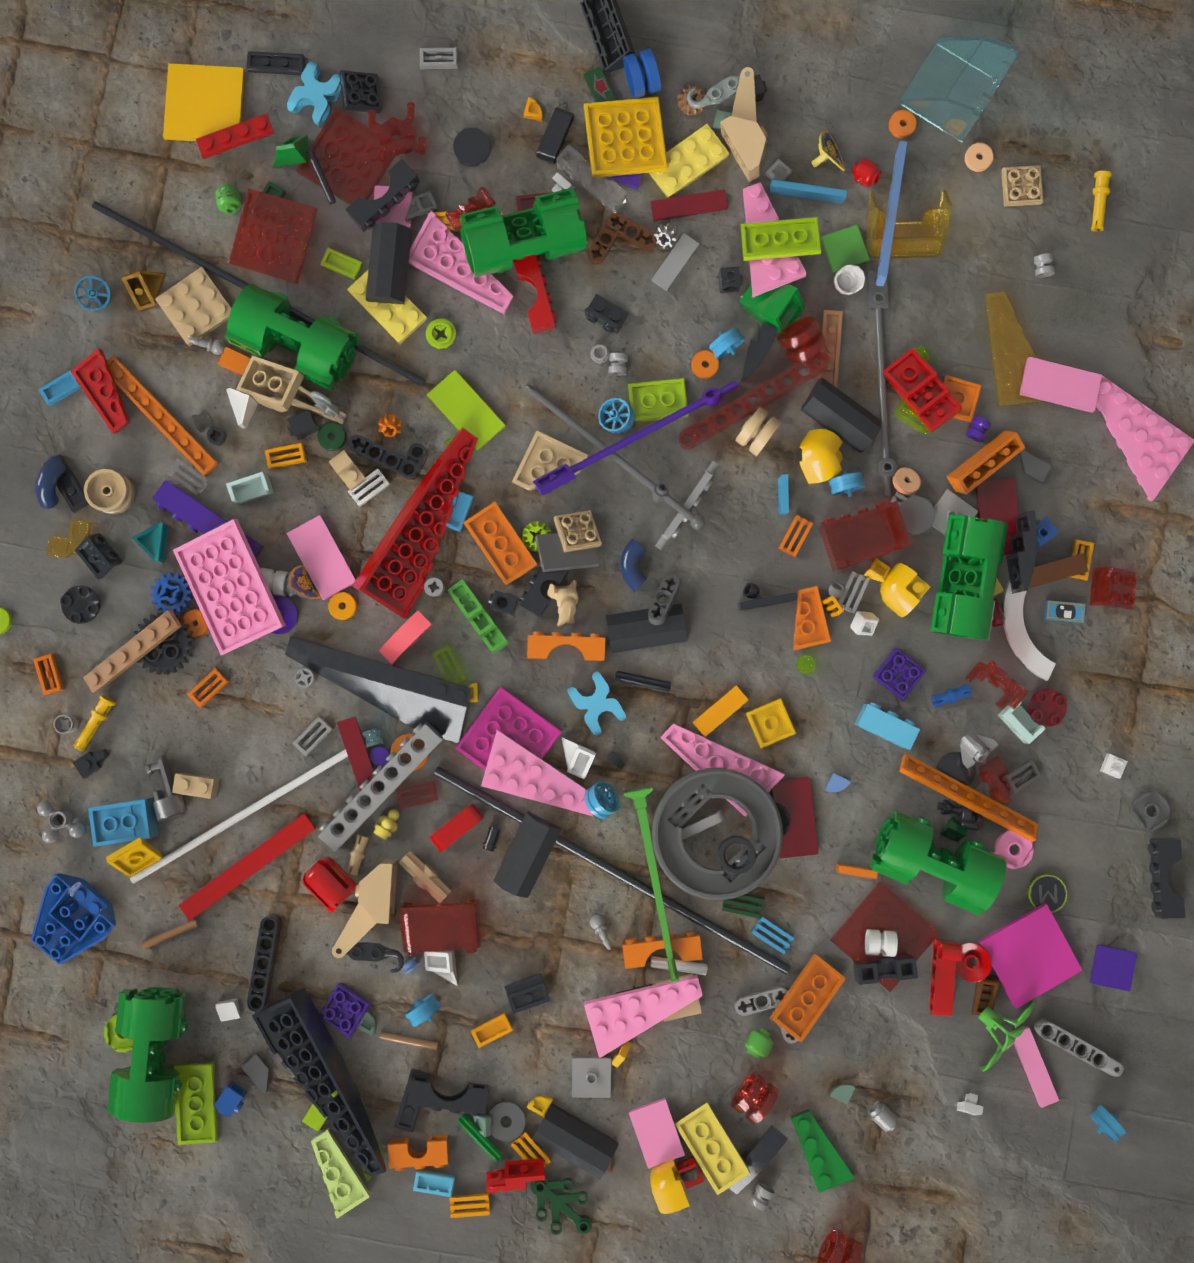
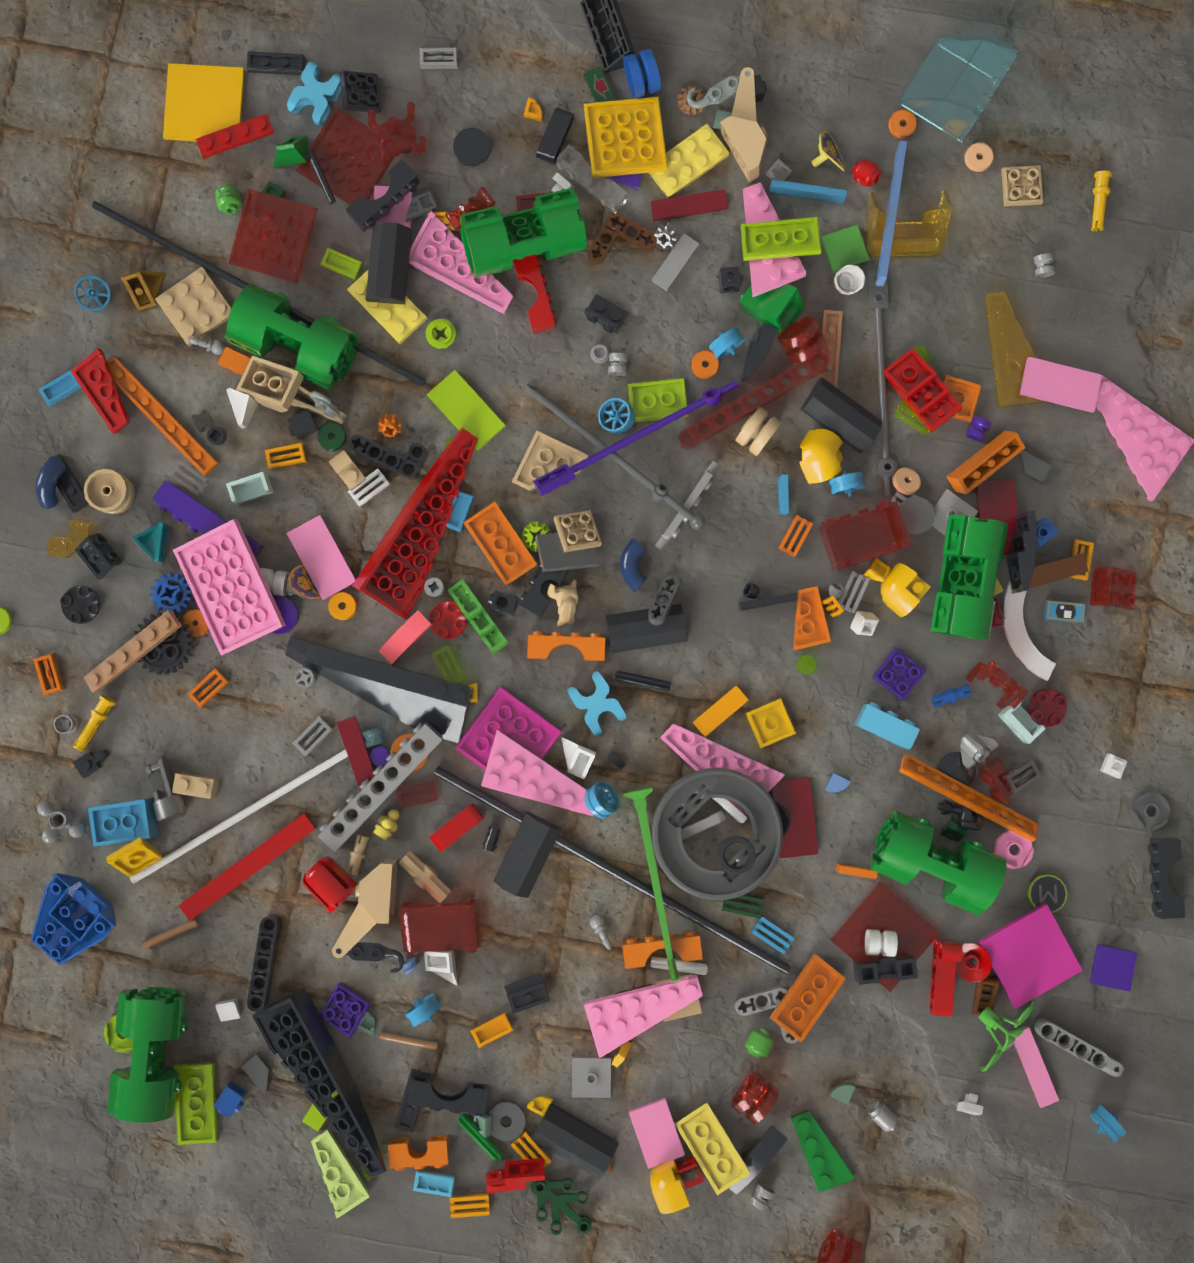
(447, 620): none -> red dish
(732, 810): none -> white tile

